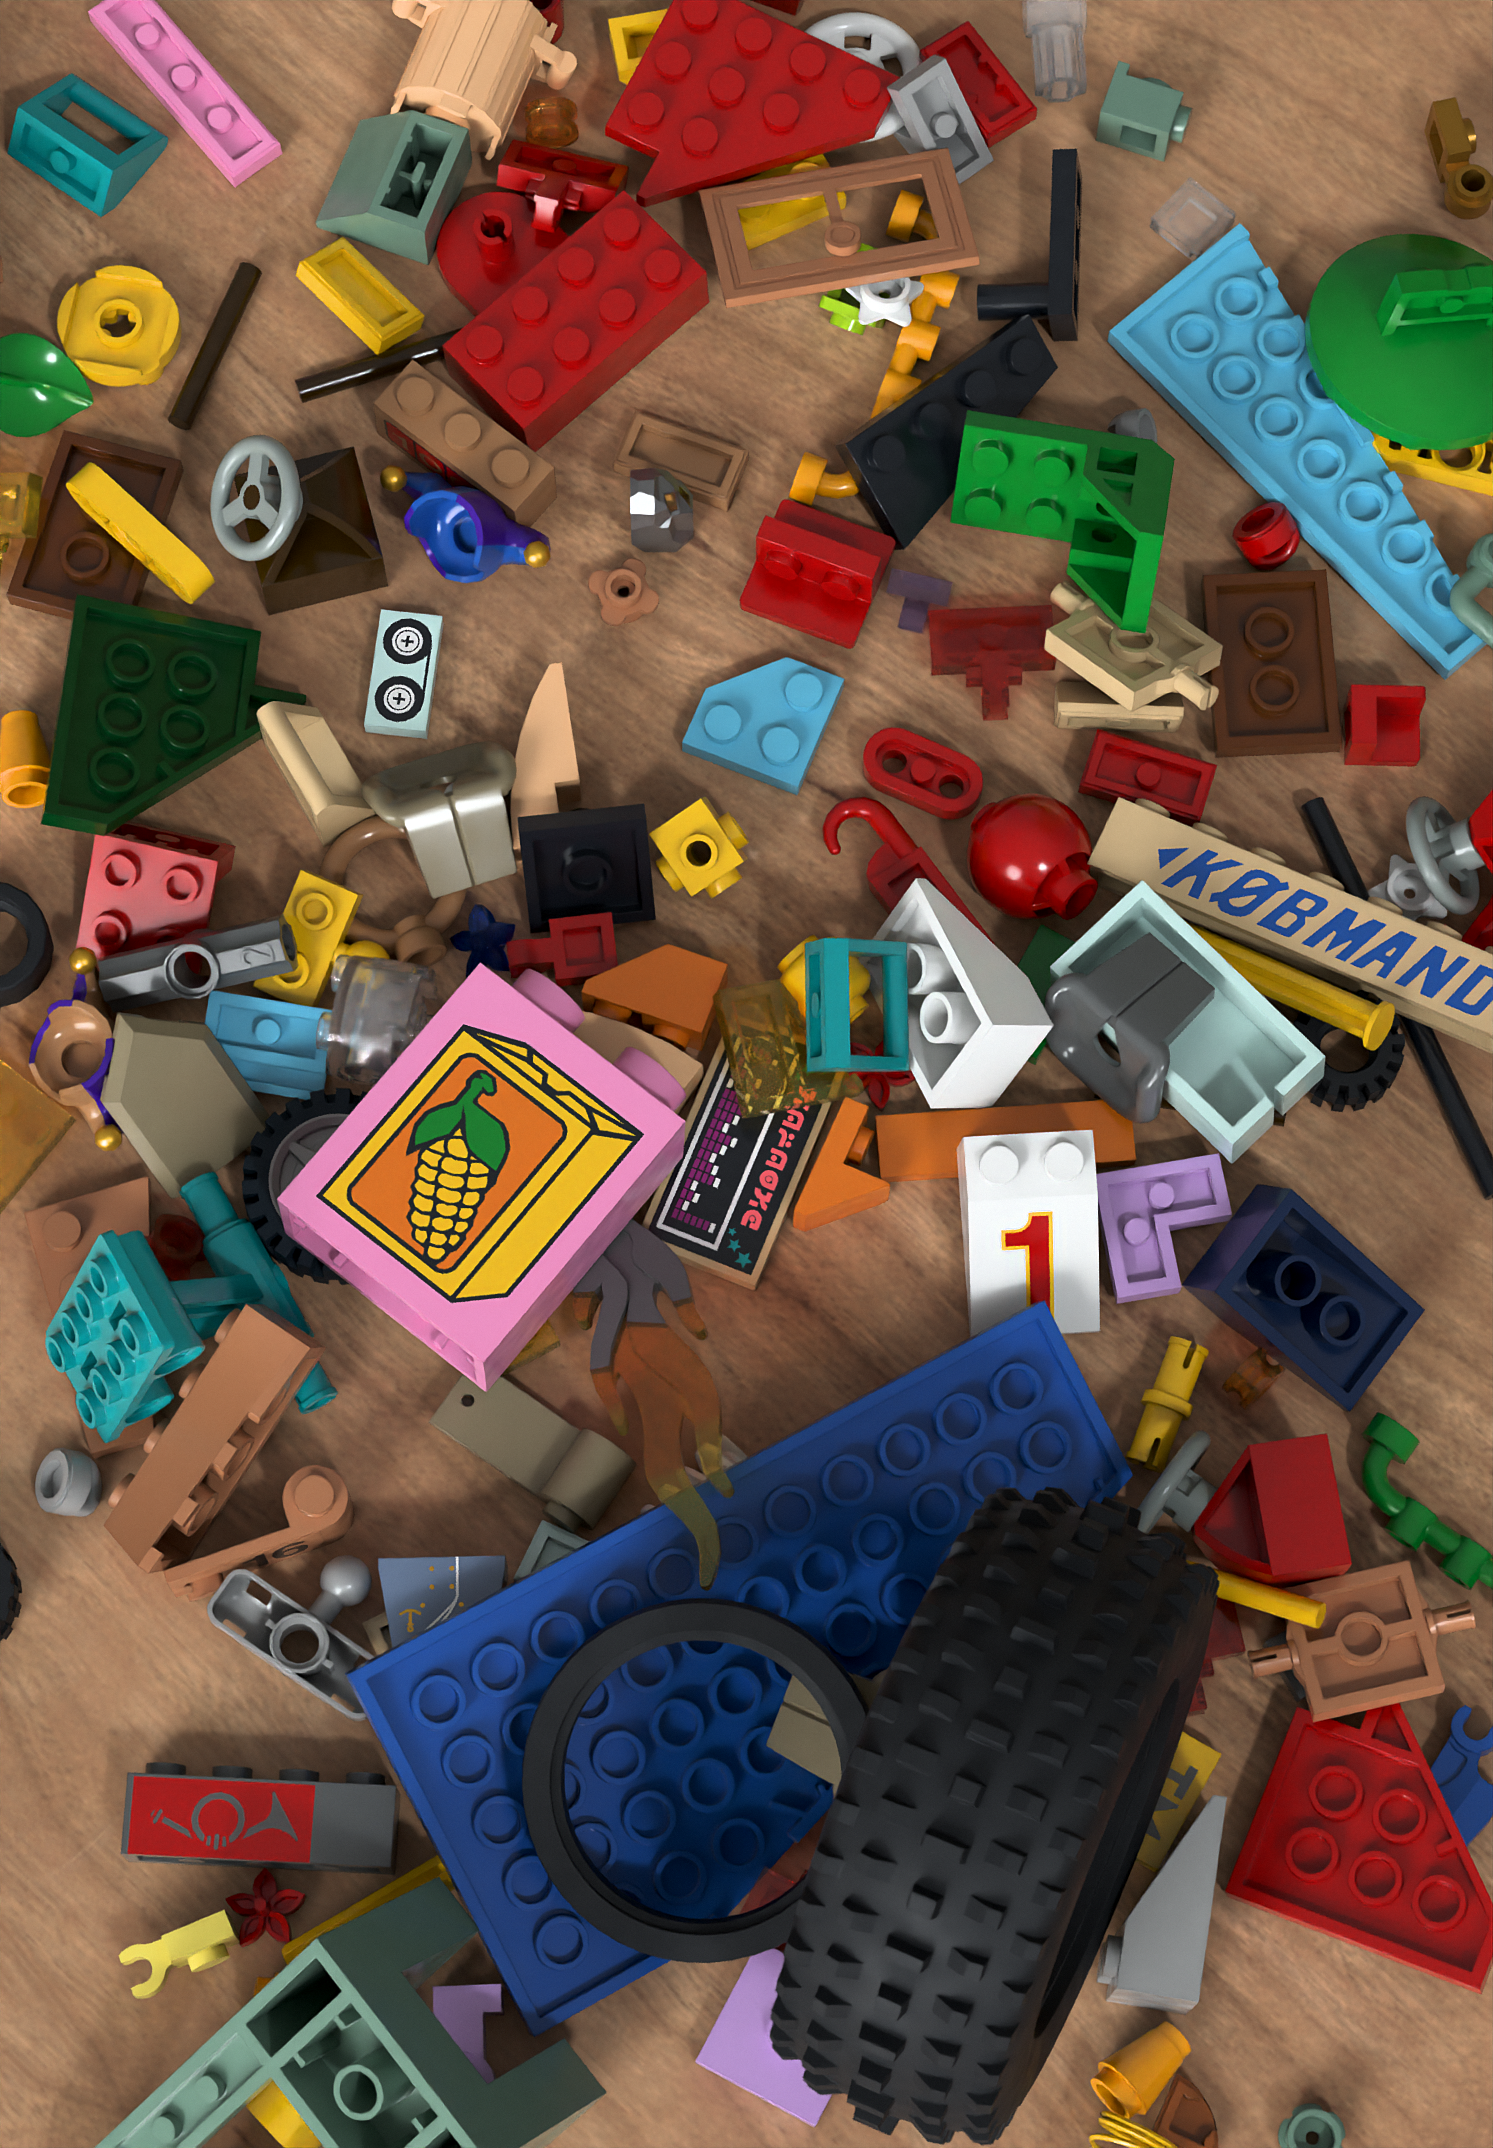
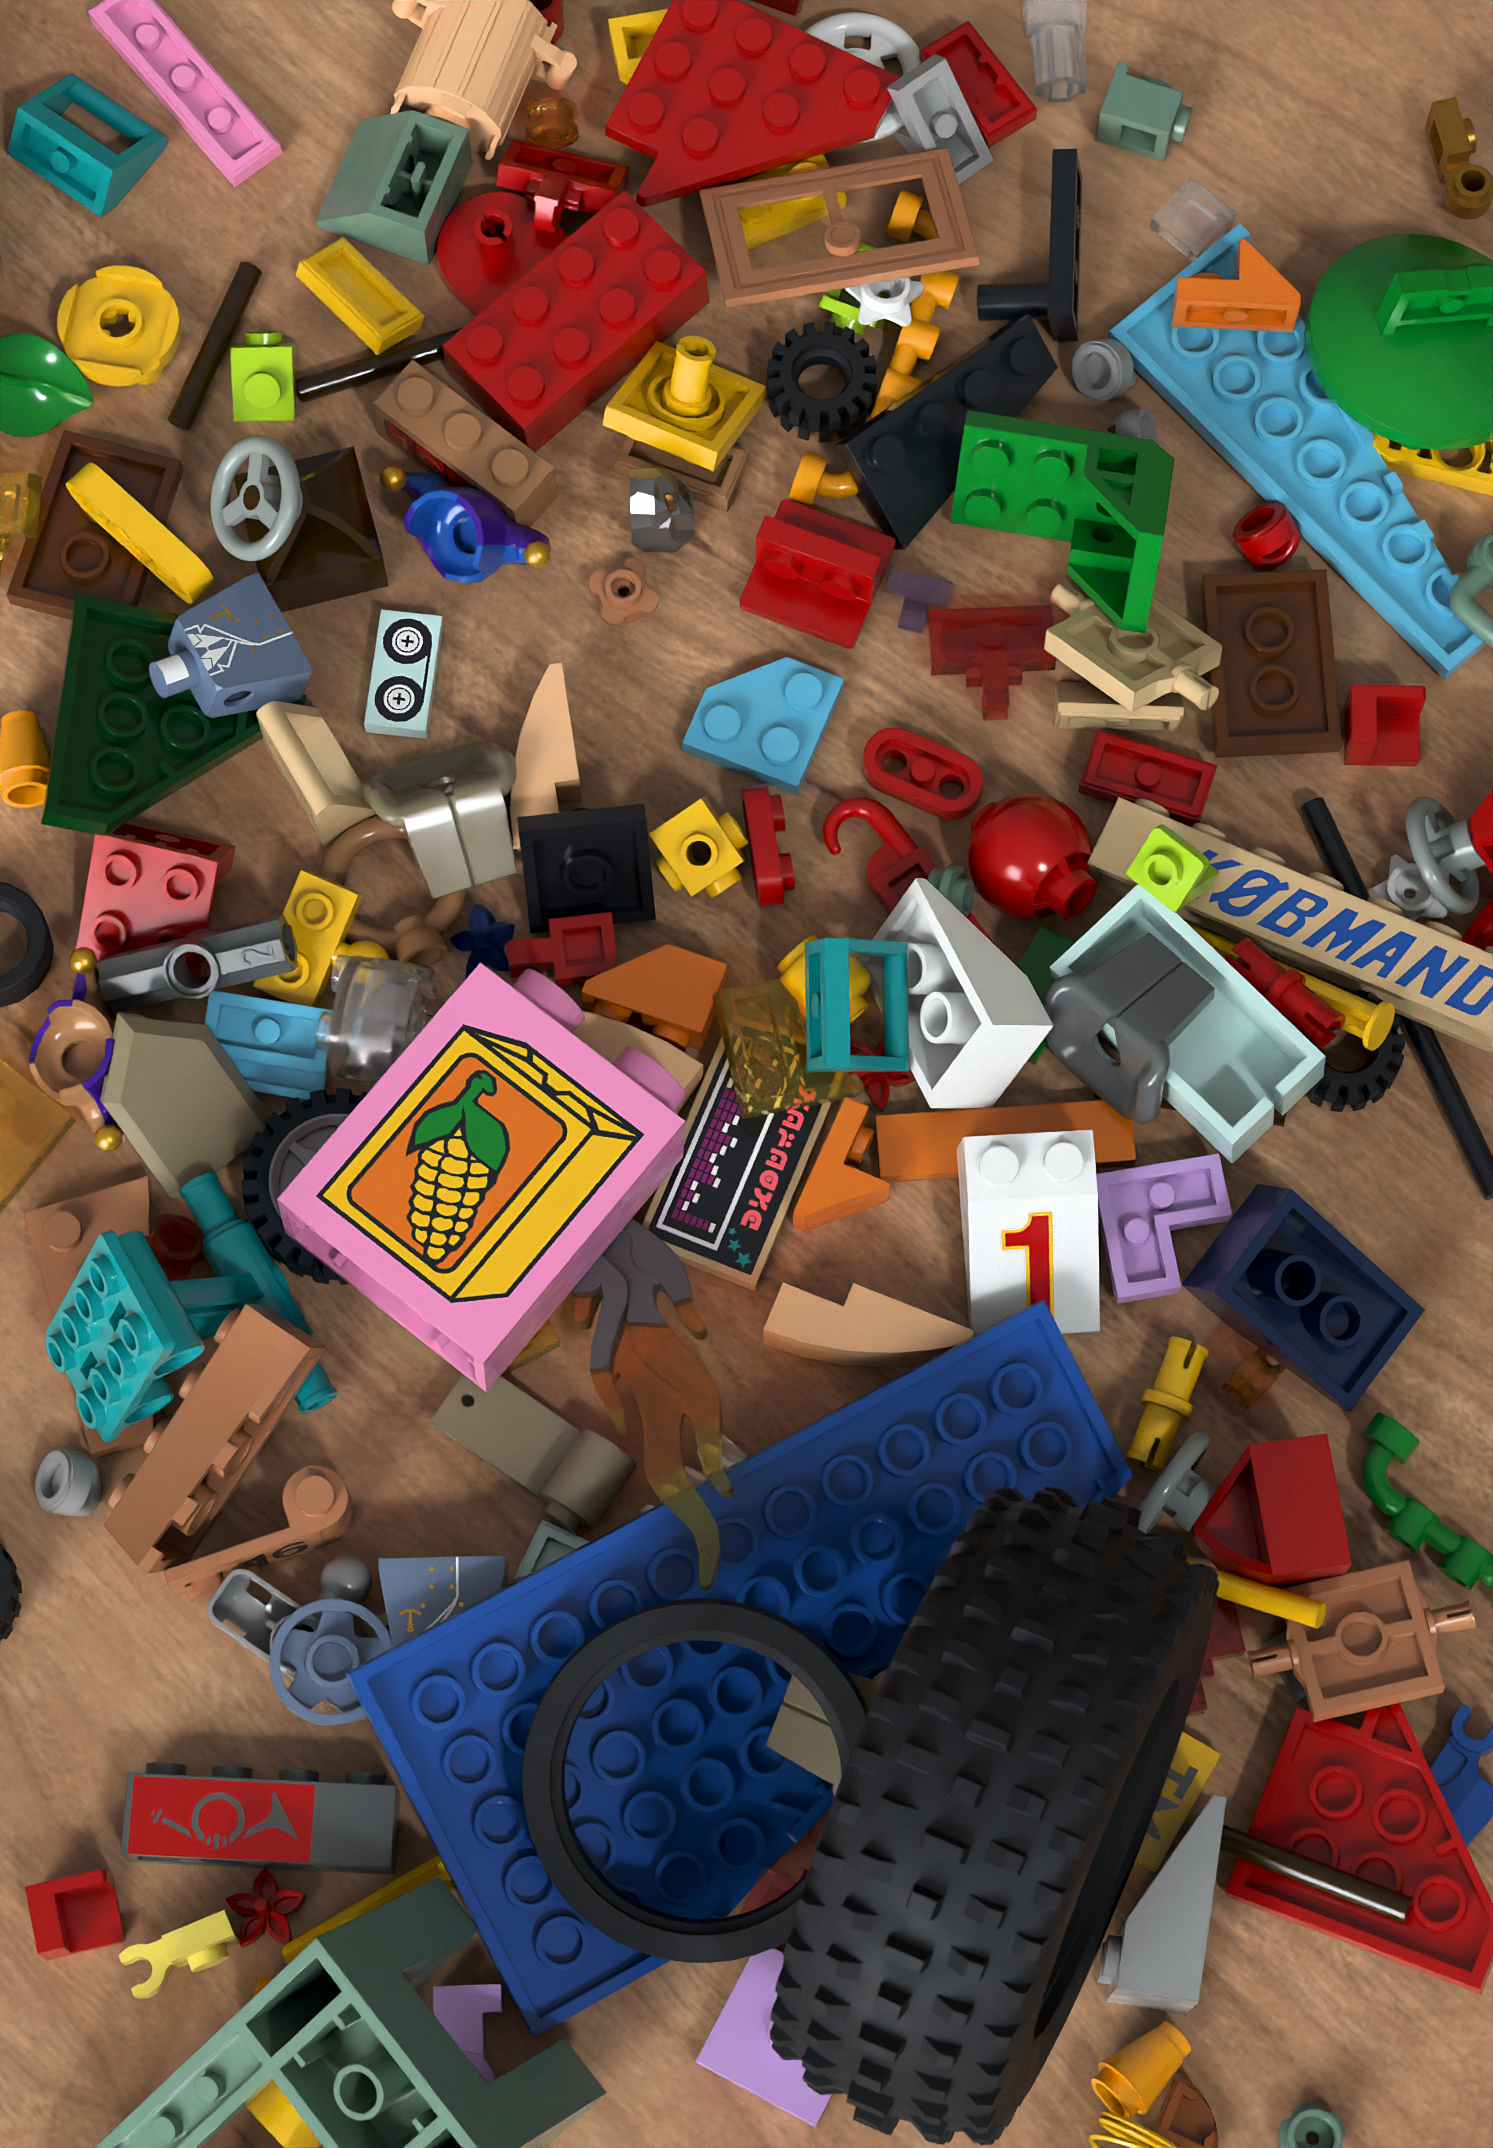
(75, 1914): none -> red panel
(233, 653): none -> sand blue torso
(263, 377): none -> lime bracket
(324, 1659): none -> sand blue wheel
(685, 402): none -> yellow plate
(762, 819): none -> red plate
(821, 349): none -> black tyre
(863, 1332): none -> light nougat slope
(954, 886): none -> sand green plate
(1102, 369): none -> light grey tile
(1171, 869): none -> lime bracket
(1251, 301): none -> orange slope
(1287, 993): none -> red pin
(1315, 1874): none -> dark brown bar

